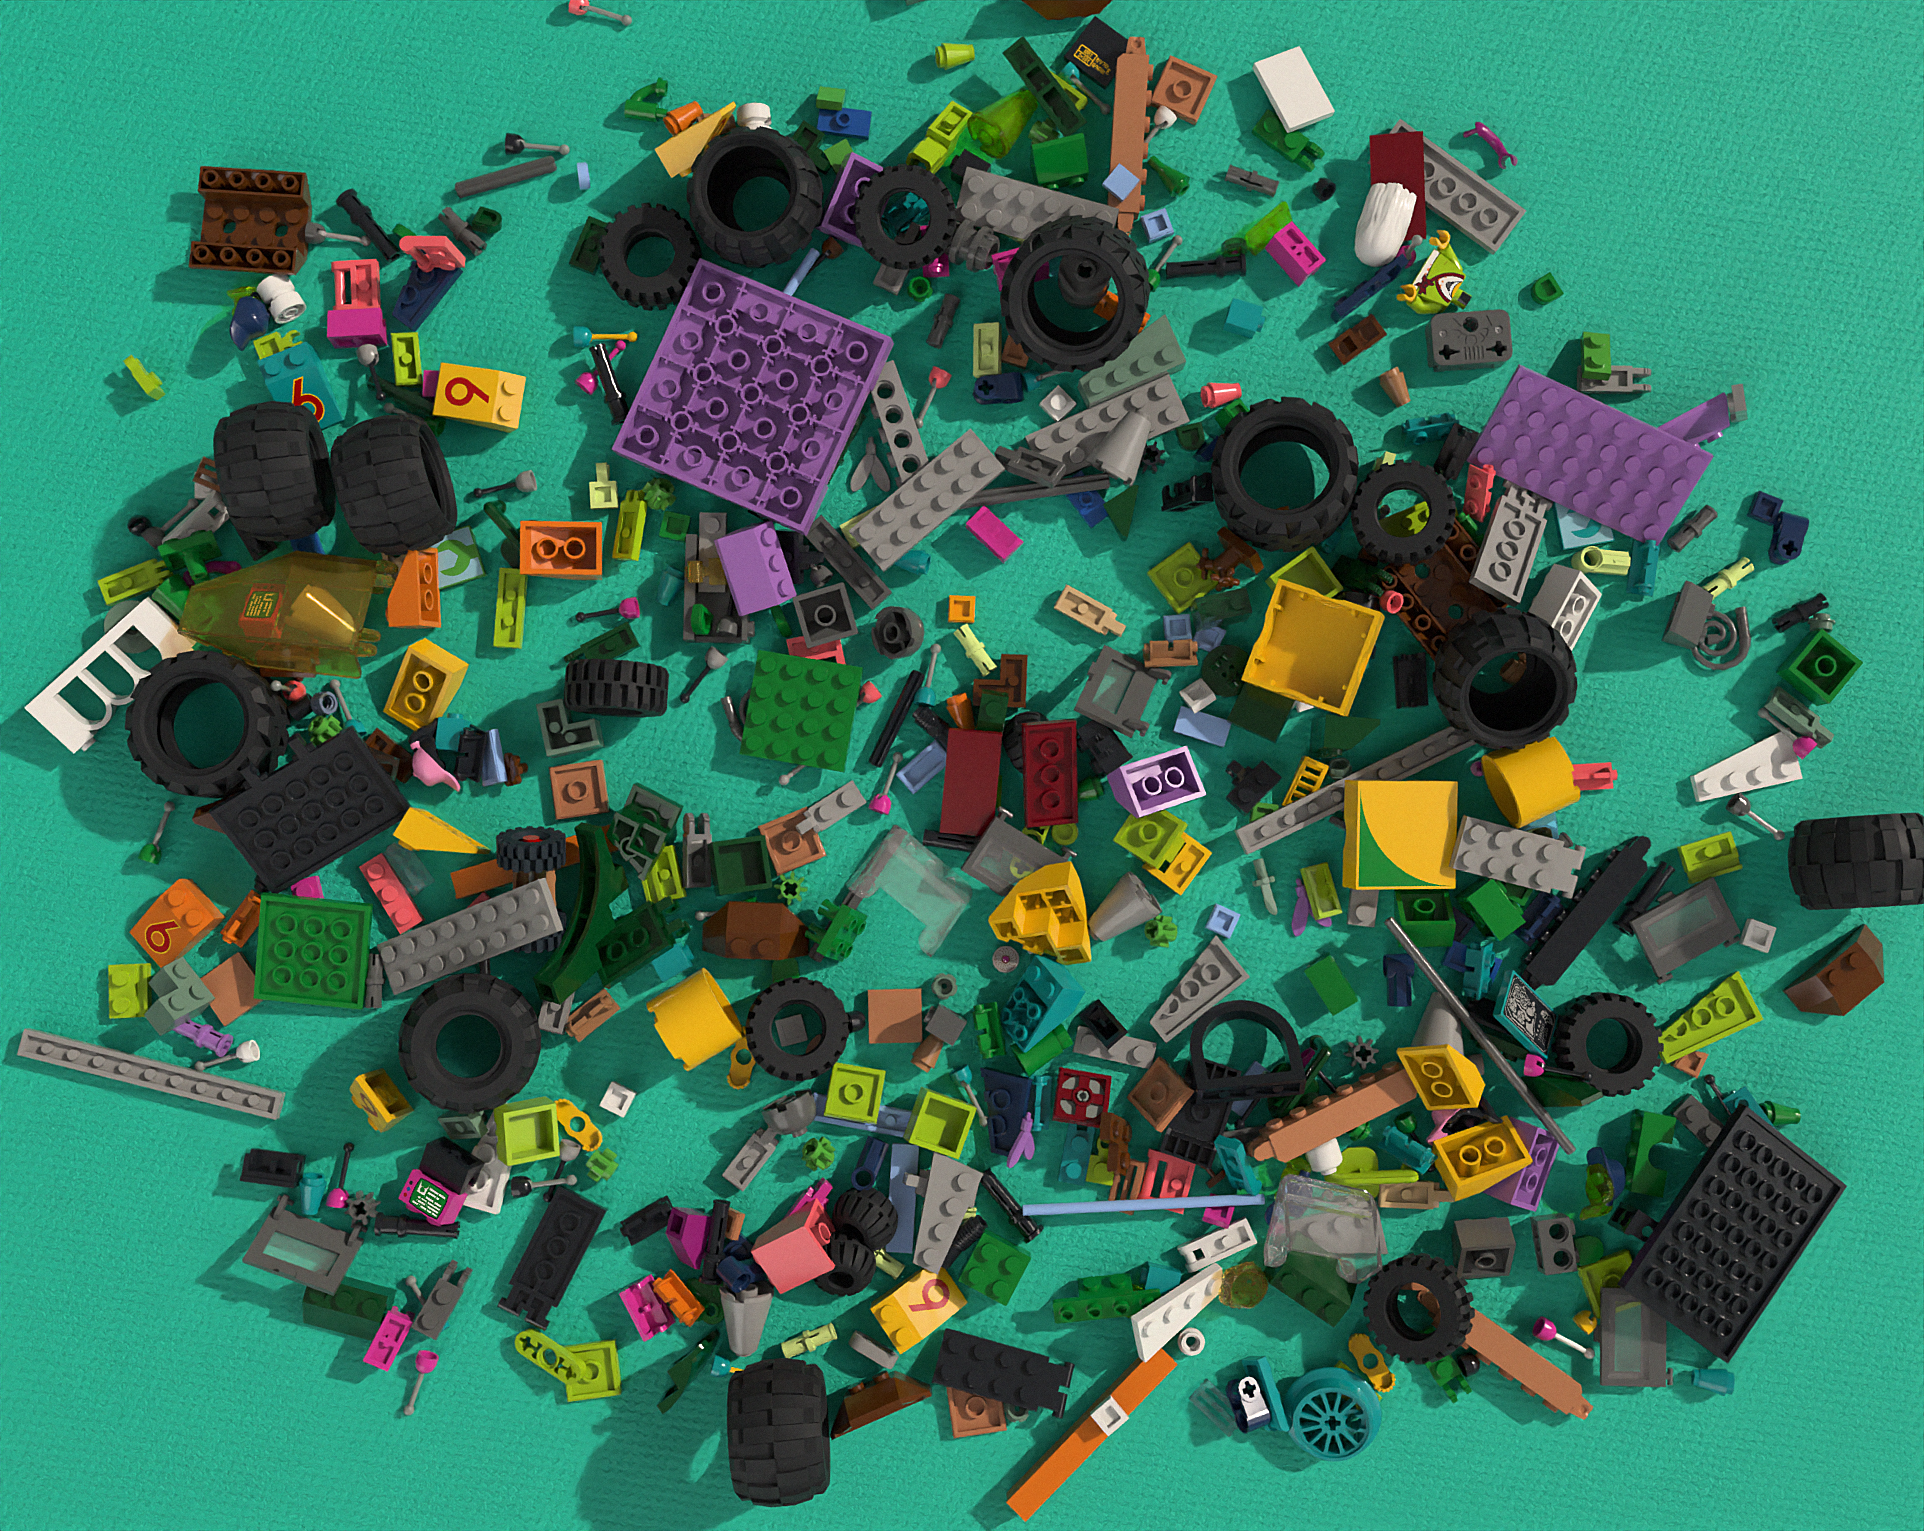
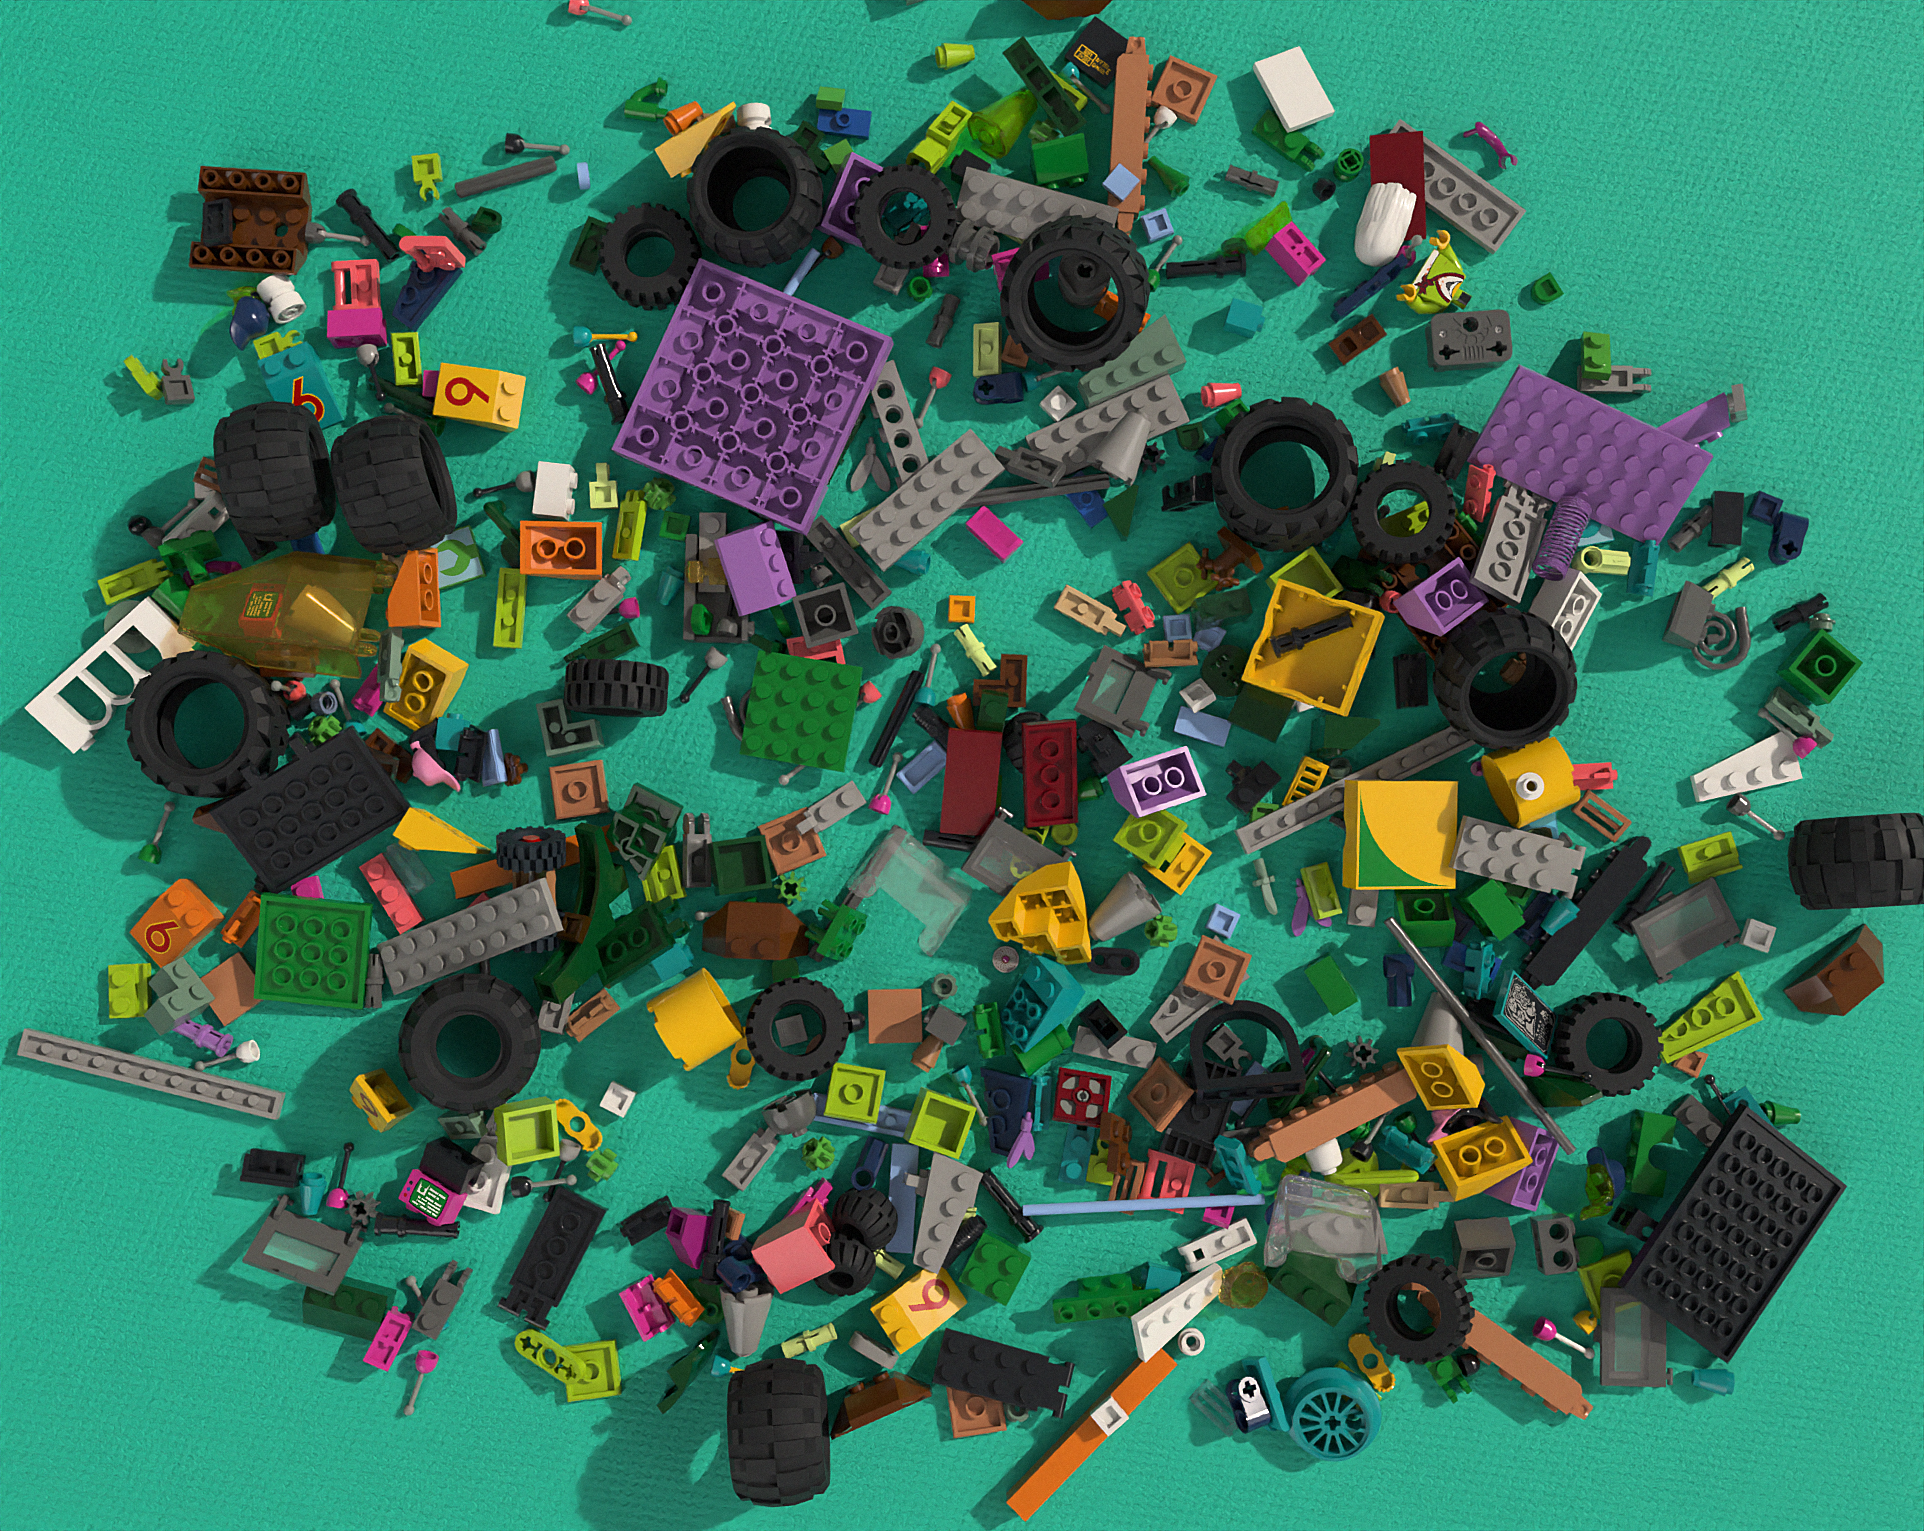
(176, 387): none -> dark grey plate
(217, 222): none -> black plate
(368, 695): none -> dark pink hinge
(389, 664): none -> sand green hinge
(427, 172): none -> lime plate
(554, 491): none -> white brick
(574, 927): none -> dark brown tile
(600, 600): none -> light grey hinge
(767, 645): none -> dark green tile
(1112, 961): none -> black plate
(1140, 614): none -> coral hinge
(1217, 970): none -> nougat tile
(1226, 1045): none -> dark grey plate
(1299, 637): none -> black pin
(1344, 170): none -> green wheel
(1362, 1148): none -> black hinge
(1441, 599): none -> medium lavender slope
(1522, 789): none -> white plate
(1553, 561): none -> medium lavender piece
(1560, 914): none -> teal cone
(1583, 802): none -> nougat tile
(1726, 519): none -> black hinge

